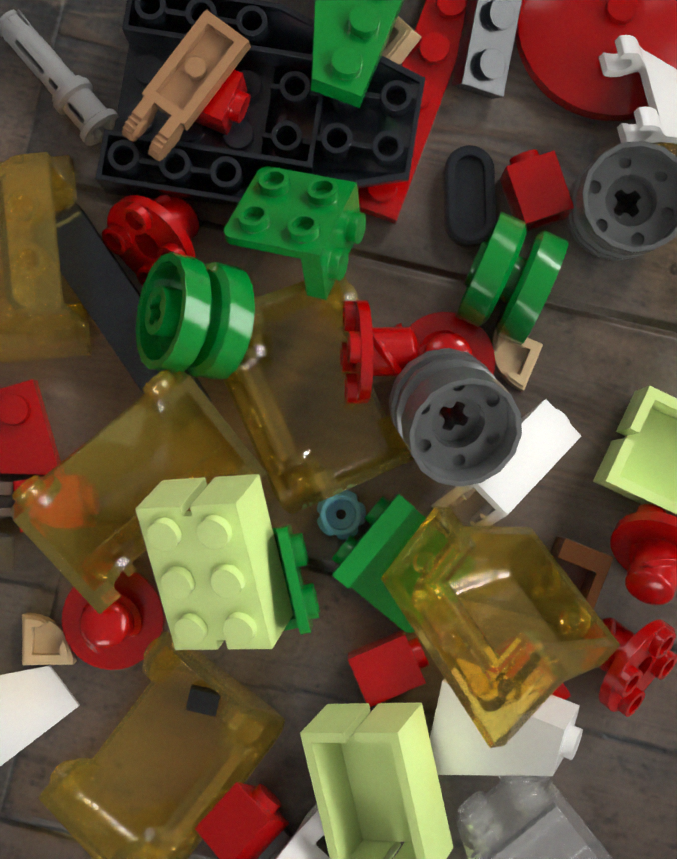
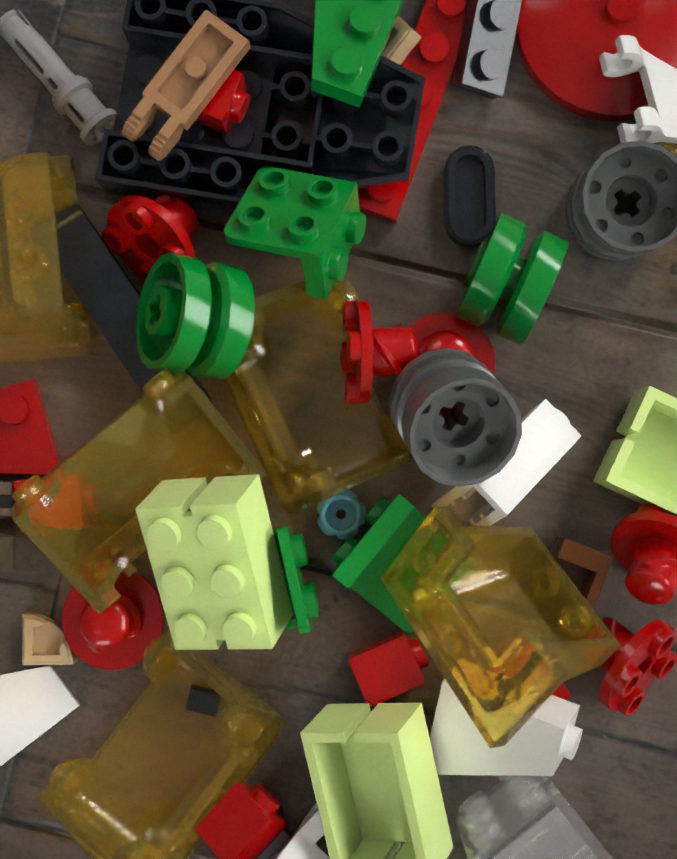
(515, 360): tan tile -> none
(536, 189): red brick -> none

